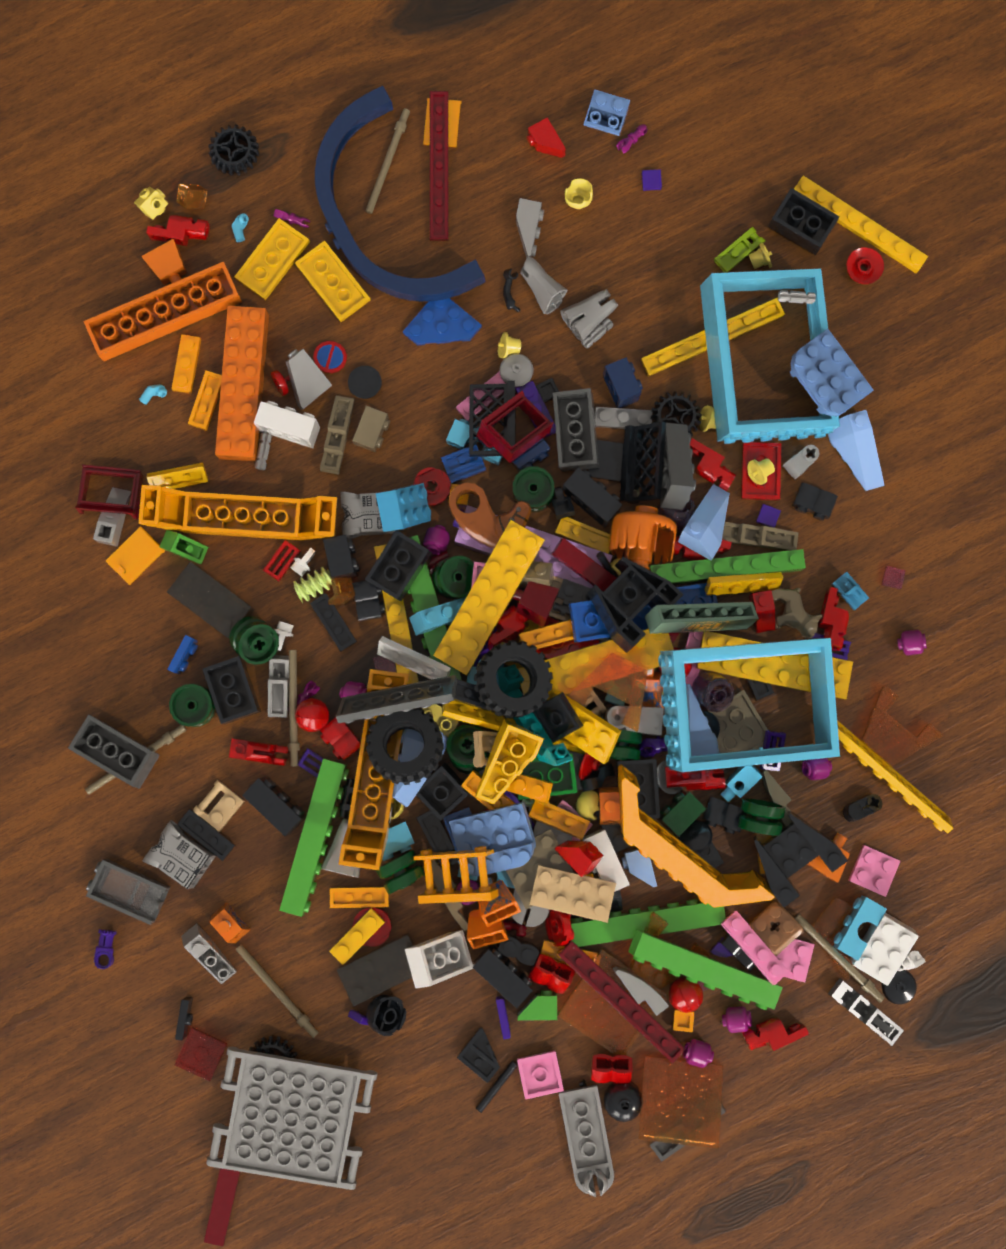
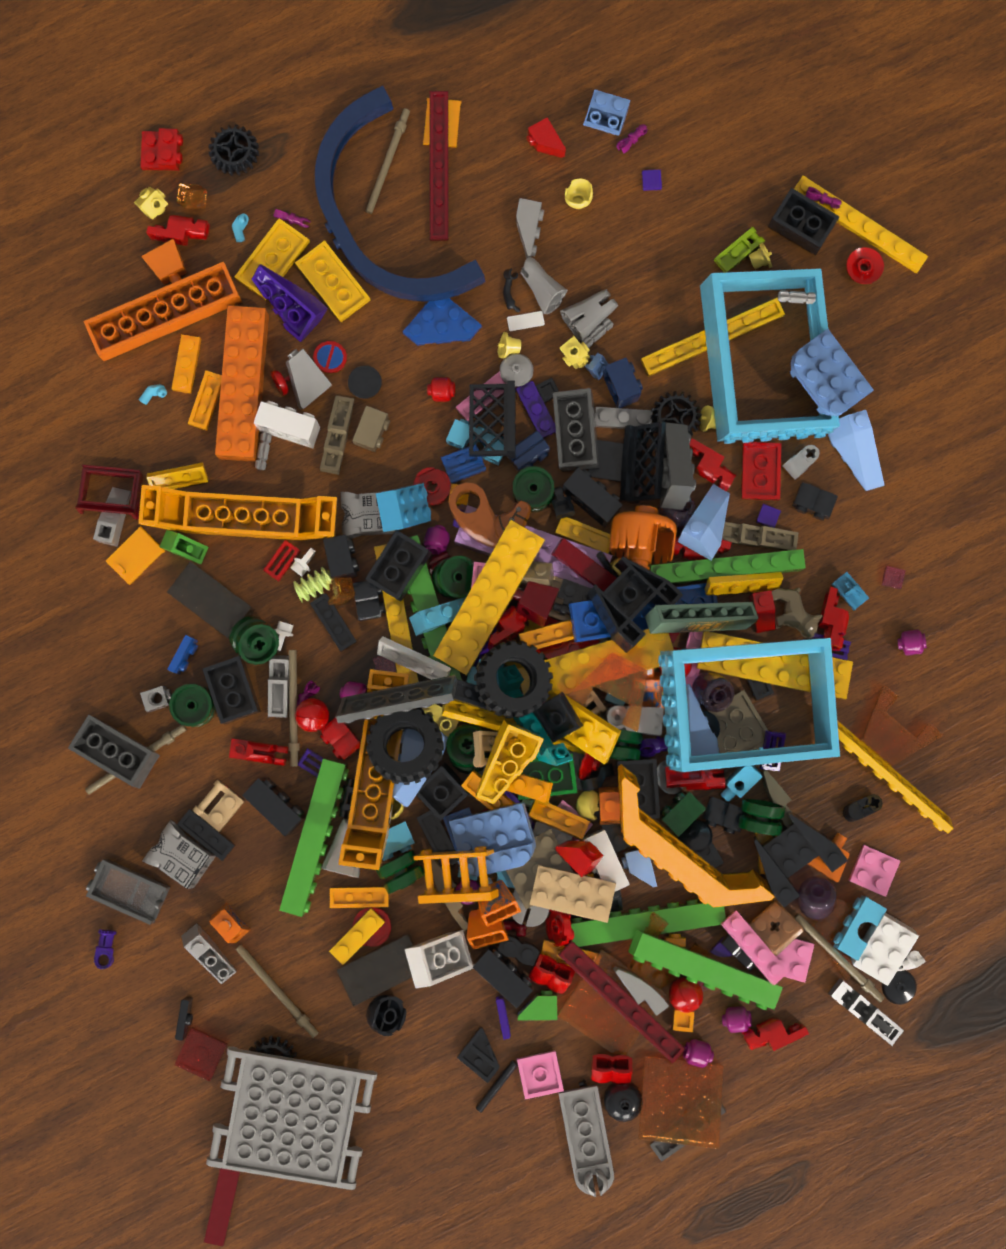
(148, 698): none -> light grey brick
(161, 150): none -> red plate
(294, 305): none -> dark purple wedge
(356, 1016): dark purple tile -> none
(441, 389): none -> red head
(492, 438): dark red piece -> none
(525, 321): none -> white sticker
(575, 353): none -> light yellow brick
(597, 365): none -> medium blue tile
(676, 938): none -> light orange plate
(760, 470): light yellow piece -> none
(813, 194): none -> magenta piece
(816, 768): magenta head -> none
(821, 899): none -> head

